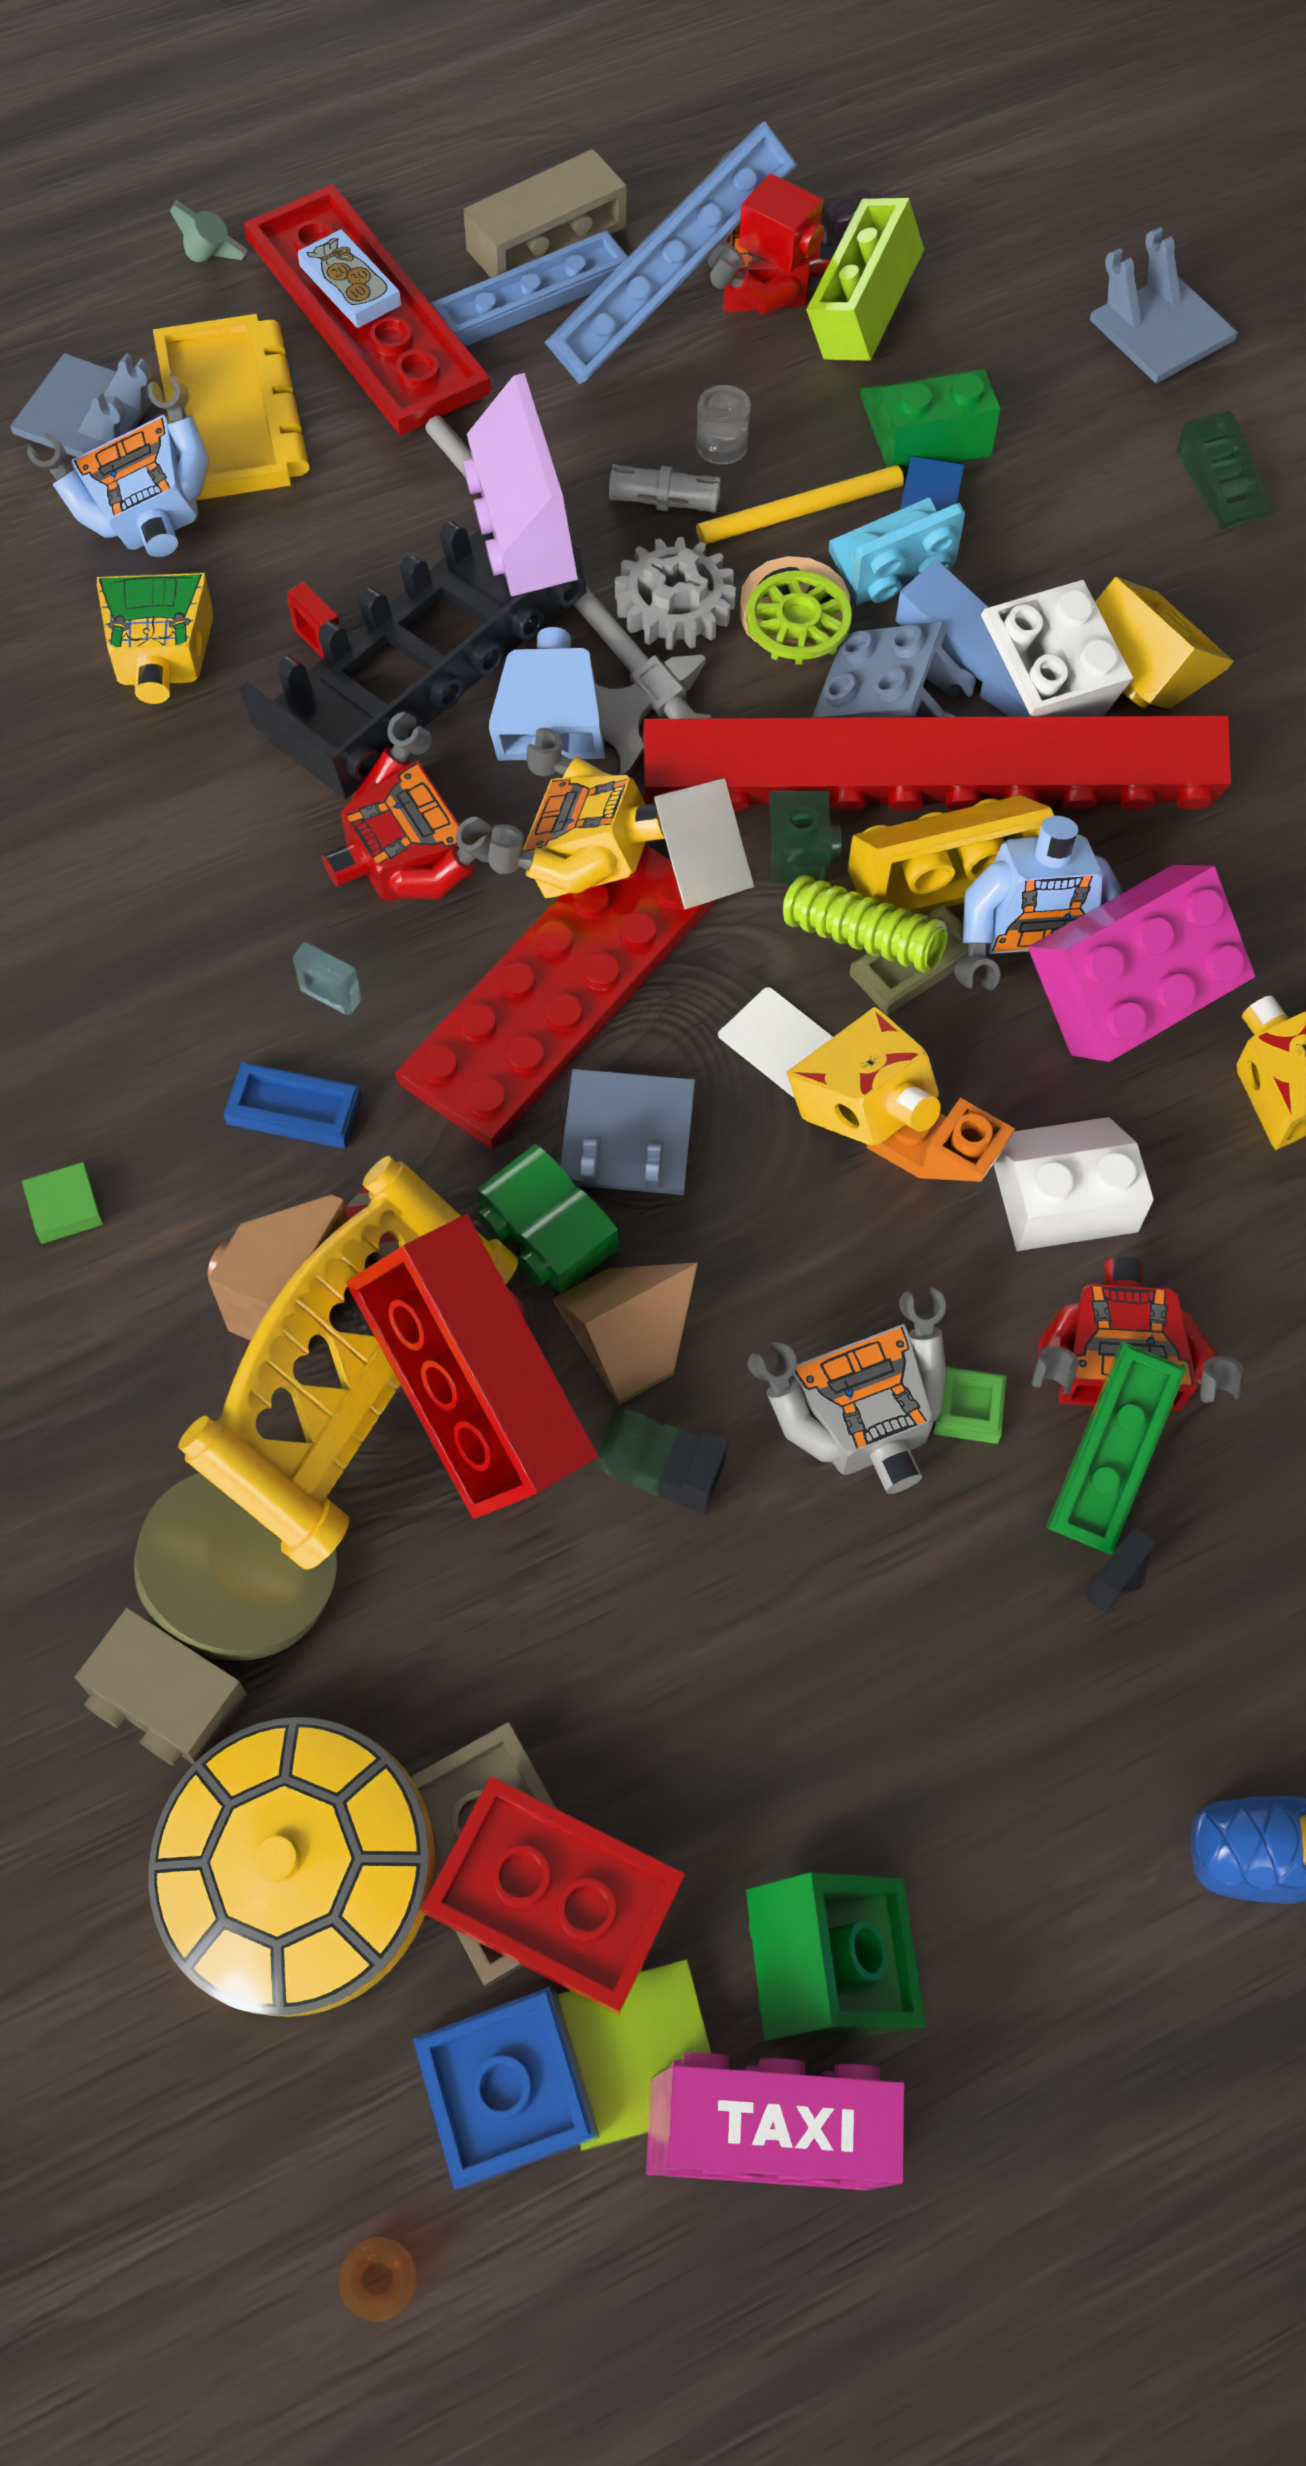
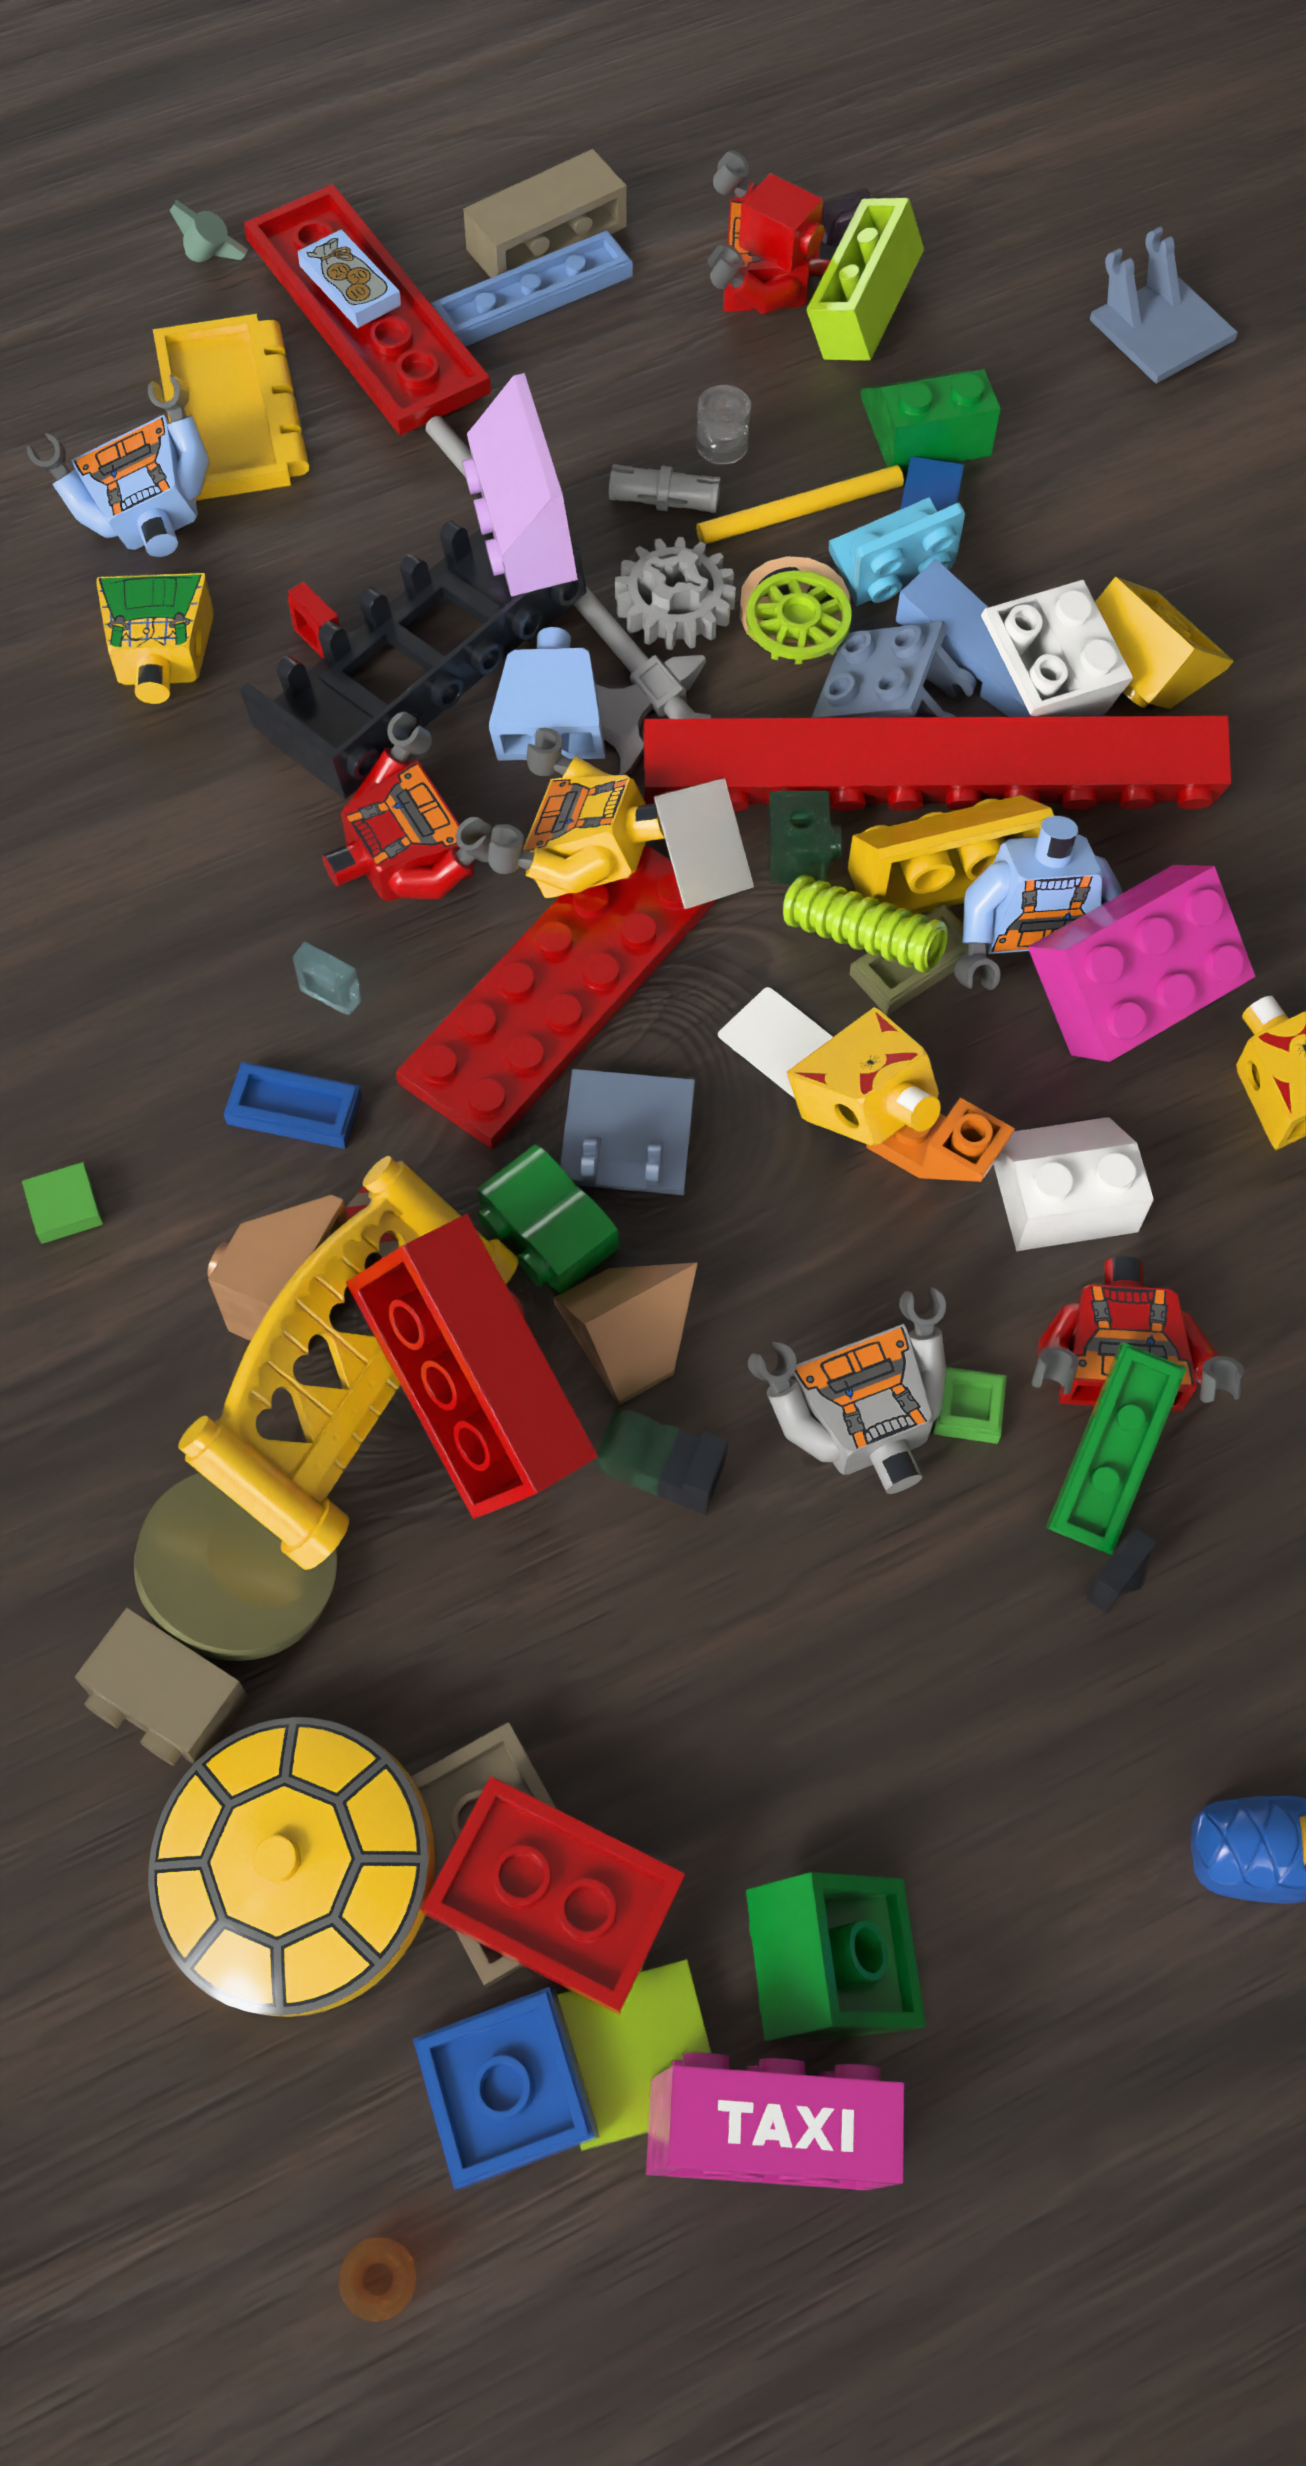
(85, 404): sand blue plate -> none
(667, 255): medium blue tile -> none
(1215, 439): clear green slope -> none

